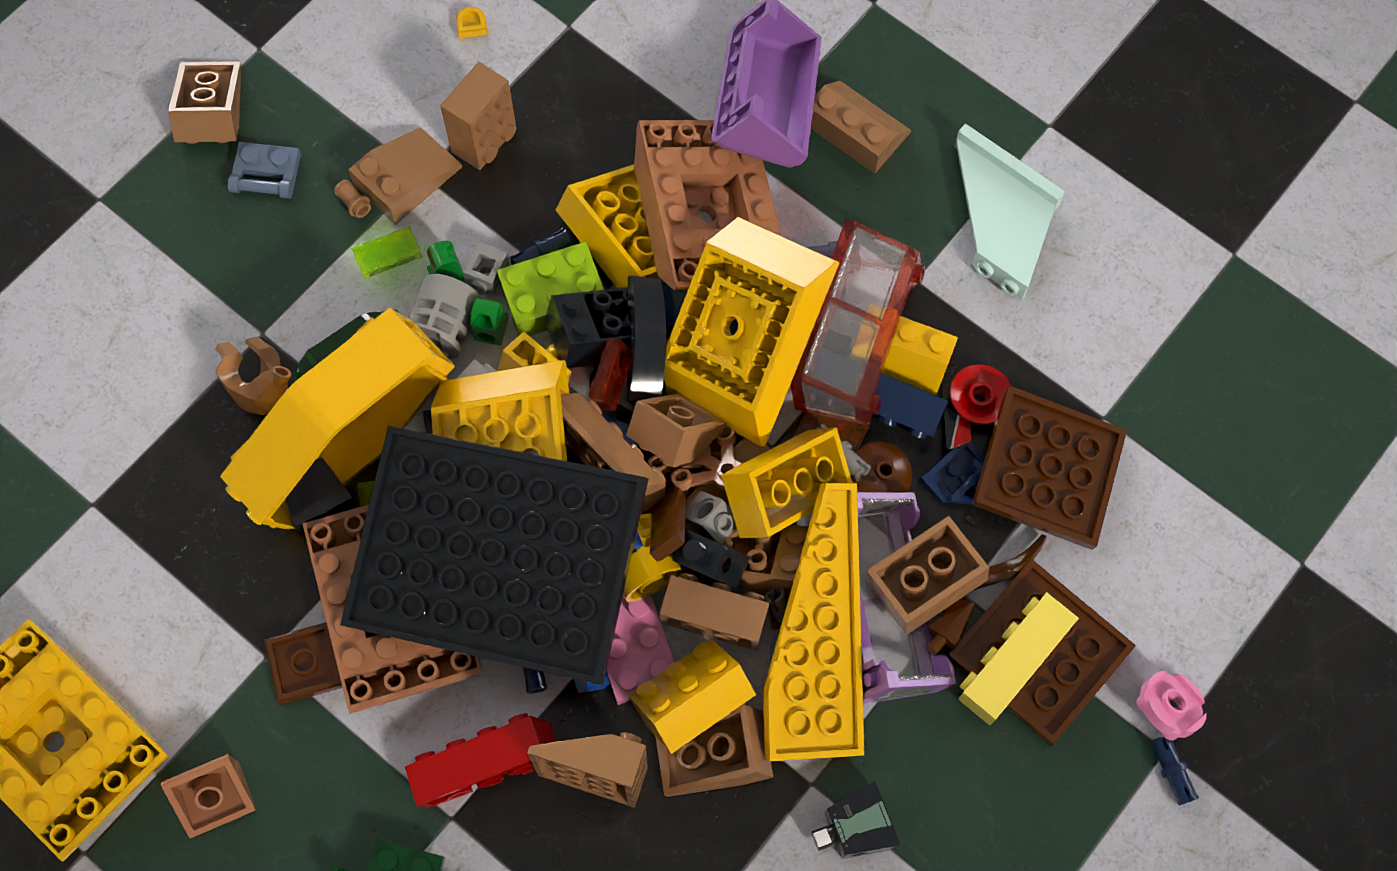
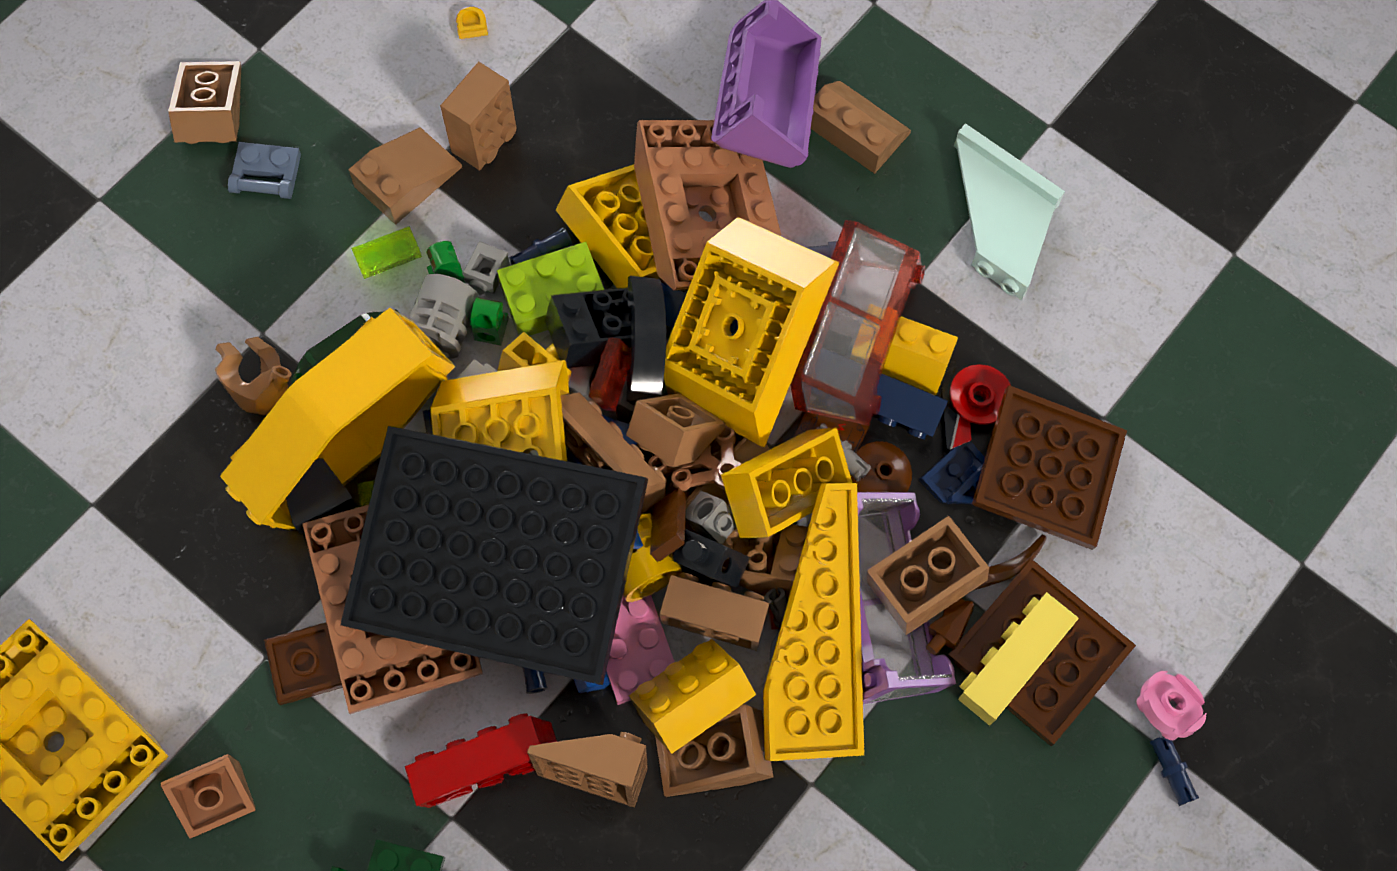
(356, 203): medium nougat pin -> none
(858, 825): torso -> none

